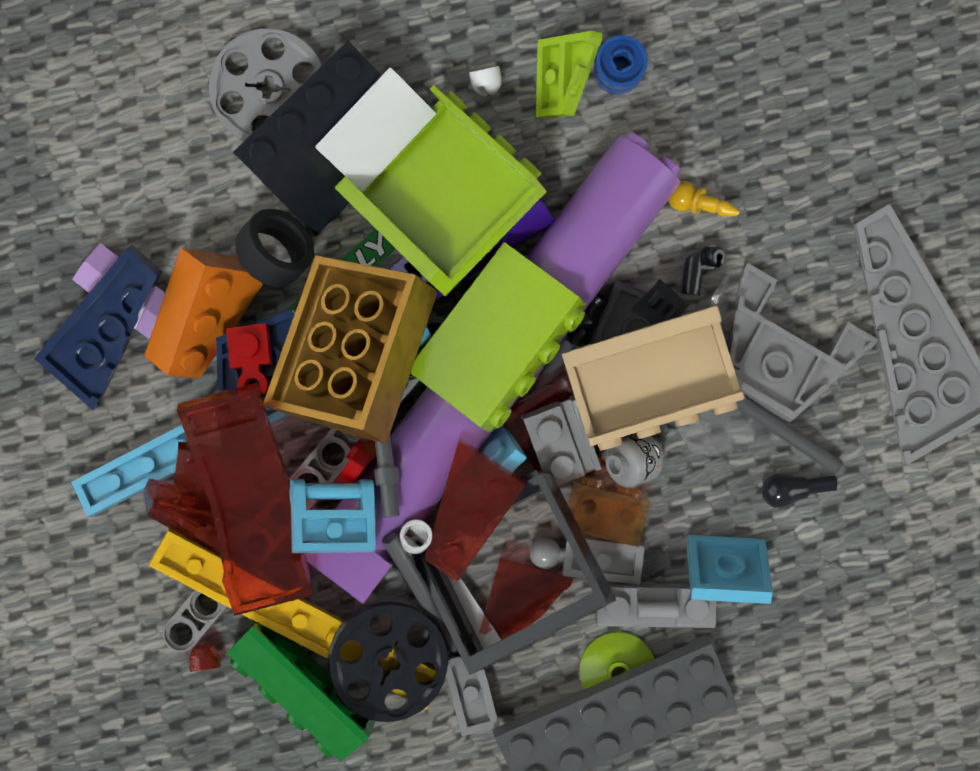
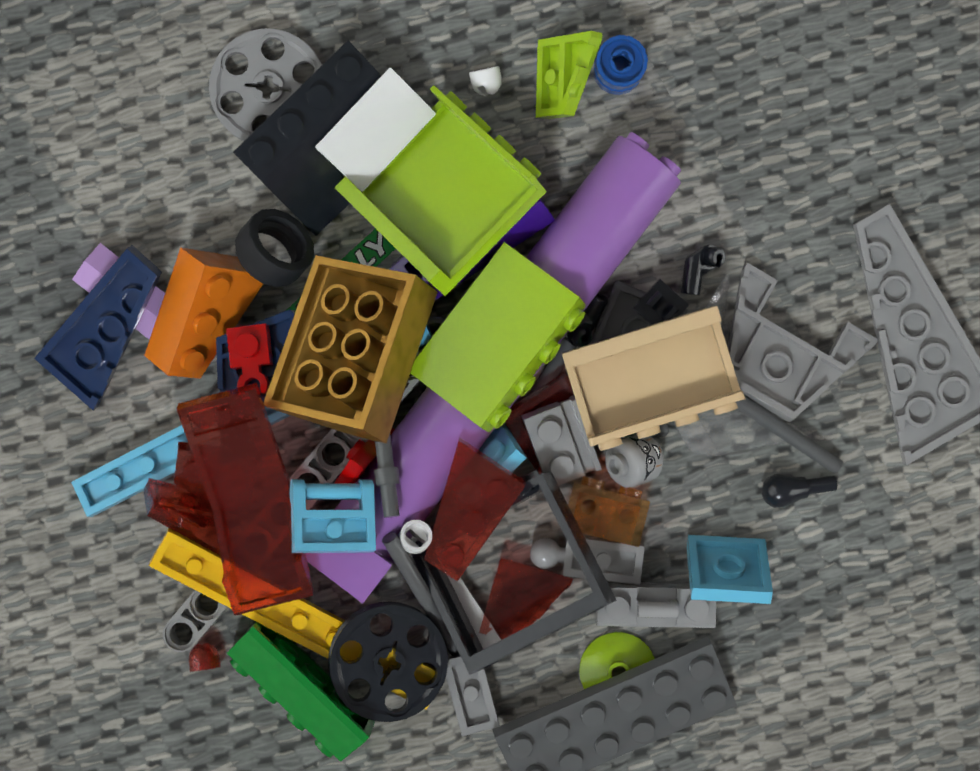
(688, 198): yellow bar -> none

